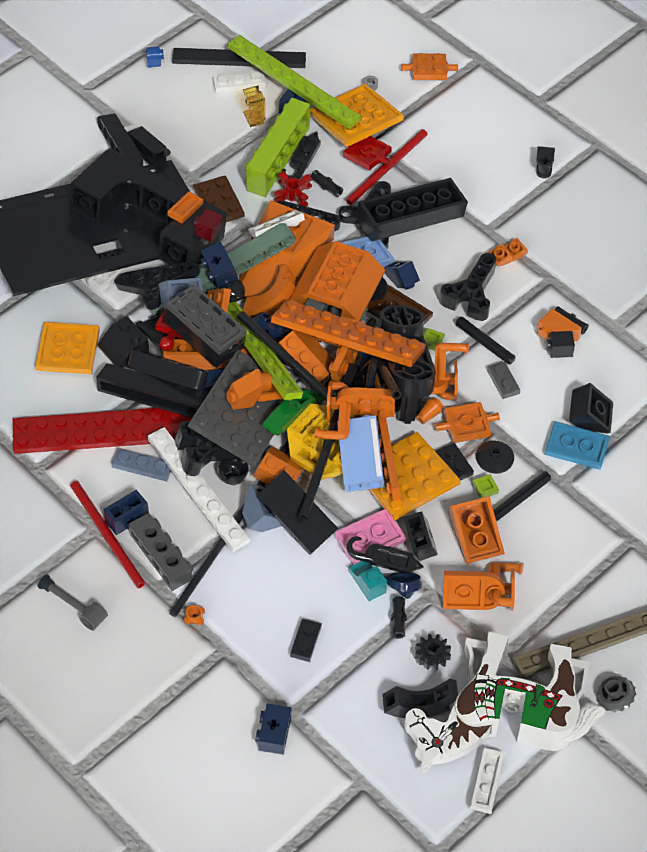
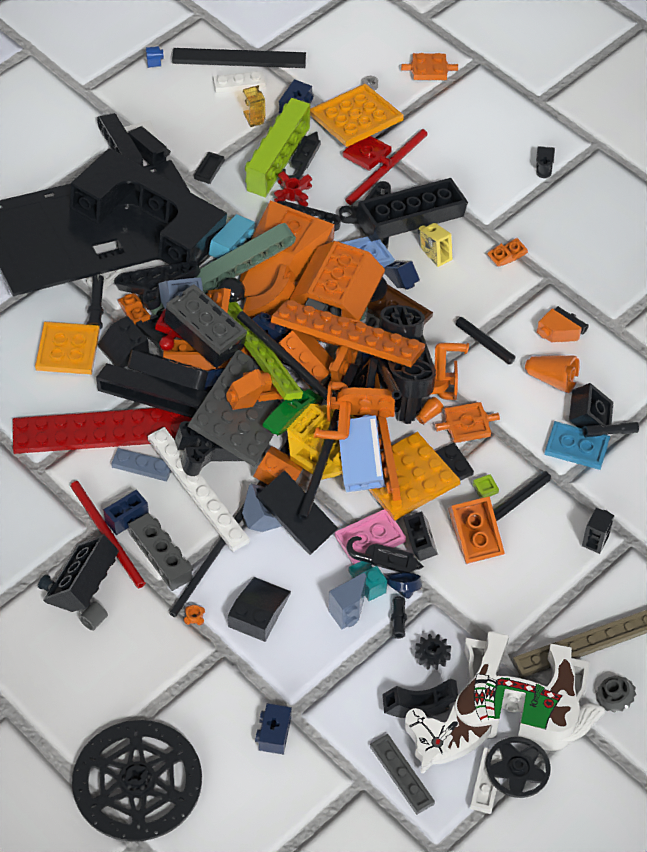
(82, 574): none -> black slope
(95, 310): none -> black pin
(133, 308): none -> orange slope
(137, 780): none -> black piece
(185, 207): orange tile -> none
(208, 225): dark red brick -> none
(209, 167): none -> black tile
(219, 264): dark blue brick -> none
(220, 194): reddish brown plate -> none
(231, 236): none -> medium azure brick
(232, 471): black hair -> none
(258, 608): none -> black slope
(291, 219): white plate -> none
(294, 82): lime plate -> none
(306, 640): black plate -> none
(326, 183): black pin -> none
(347, 601): none -> sand blue slope
(402, 774): none -> dark grey tile
(433, 338): lime plate -> none
(436, 243): none -> light yellow torso
(471, 289): black beam -> none
(480, 589): orange plate -> none
(497, 462): black dish -> none
(503, 380): dark grey plate -> none
(518, 767): none -> black wheel
(555, 370): none -> orange cone
(560, 344): black brick -> none
(598, 530): none -> black brick
(599, 430): none -> black piece

